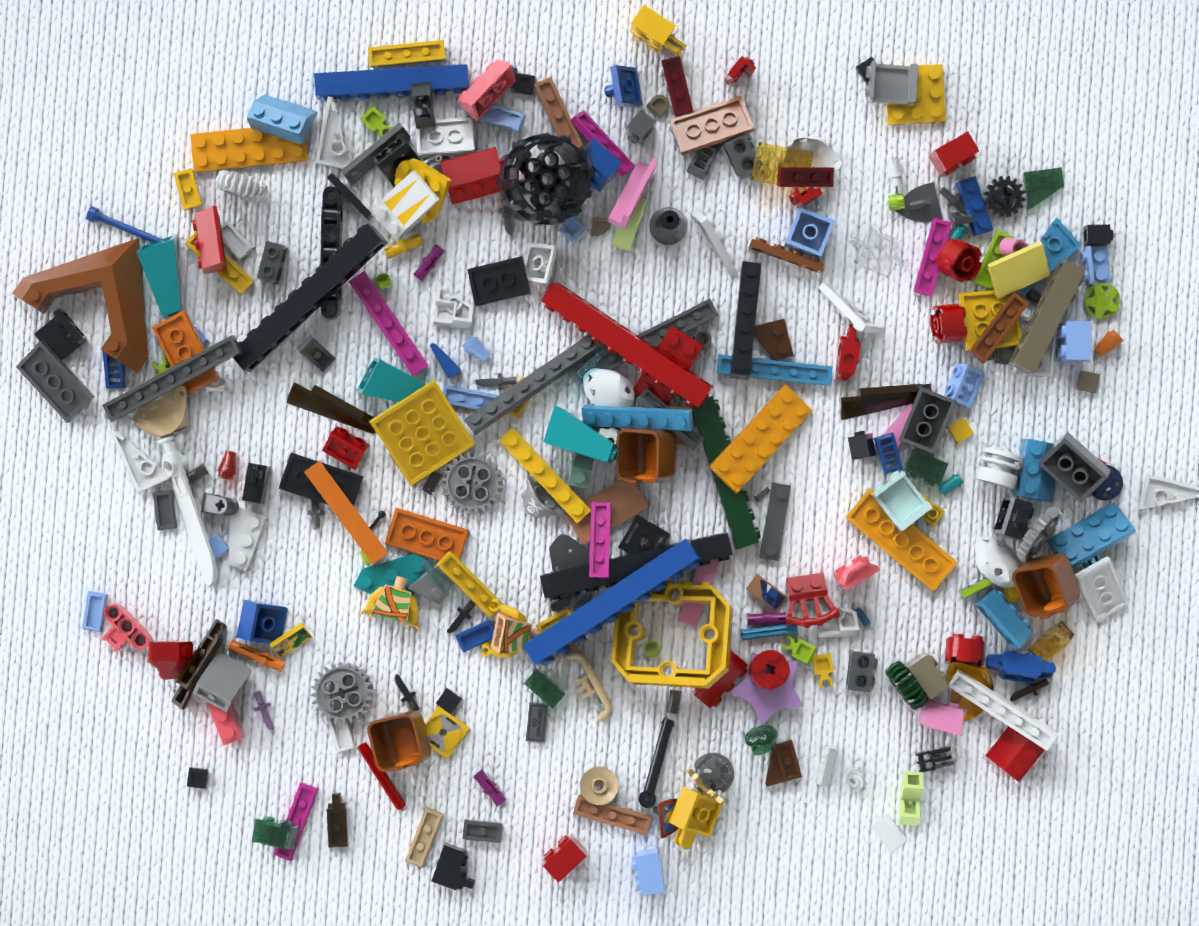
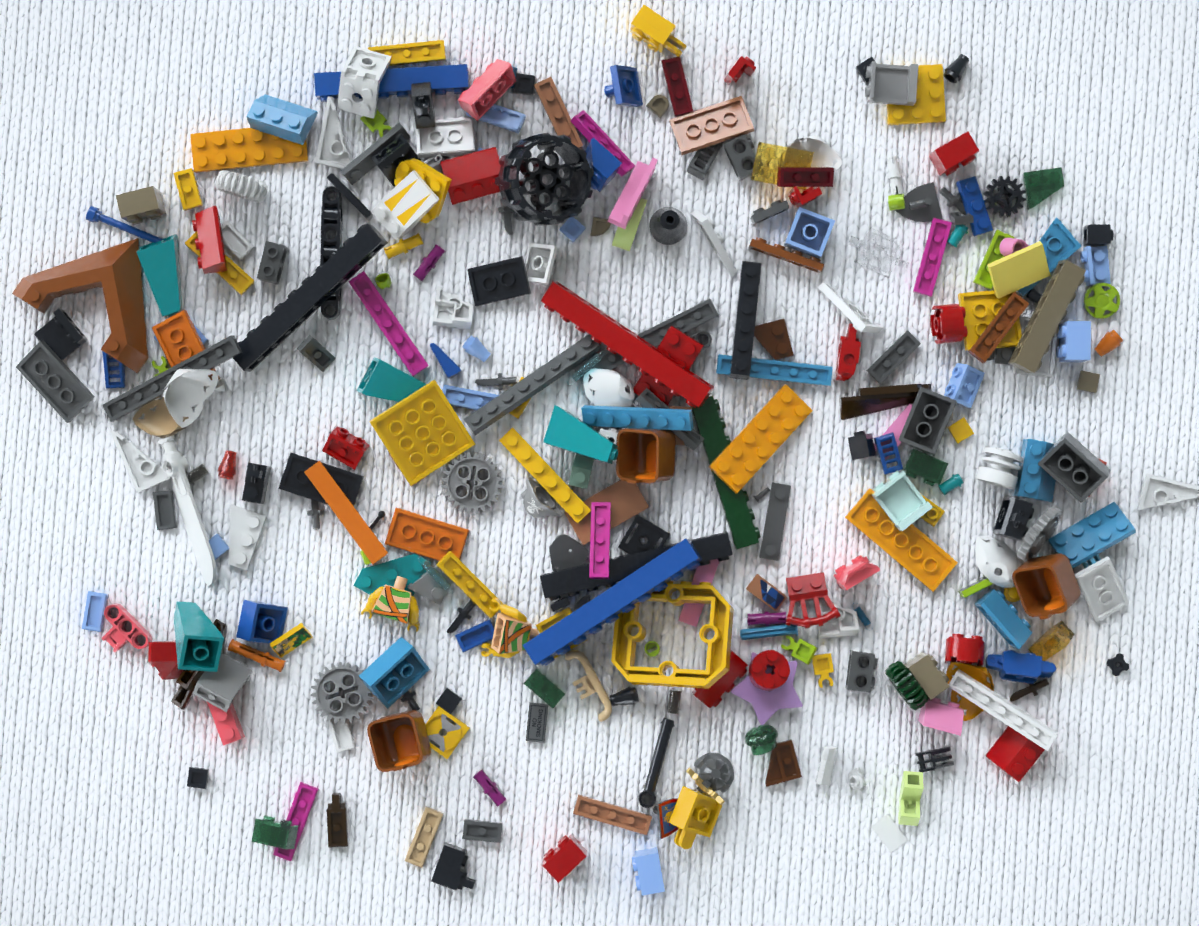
(140, 205): none -> dark tan brick
(187, 390): none -> white piece
(196, 639): none -> teal slope
(219, 505): piece -> none
(262, 706): clear purple piece -> none
(330, 406): dark brown wedge -> none
(362, 79): none -> white bracket
(382, 777): red axle -> none
(394, 672): none -> dark azure slope
(432, 482): clear smoke pin -> none
(603, 776): tan dish -> none
(625, 697): none -> black cone
(640, 127): dark grey brick -> none
(776, 208): none -> dark grey plate
(893, 357): none -> dark grey plate
(956, 69): none -> black cone
(959, 260): red brick -> none
(1109, 486): dark blue wheel -> none
(1112, 664): none -> black plate

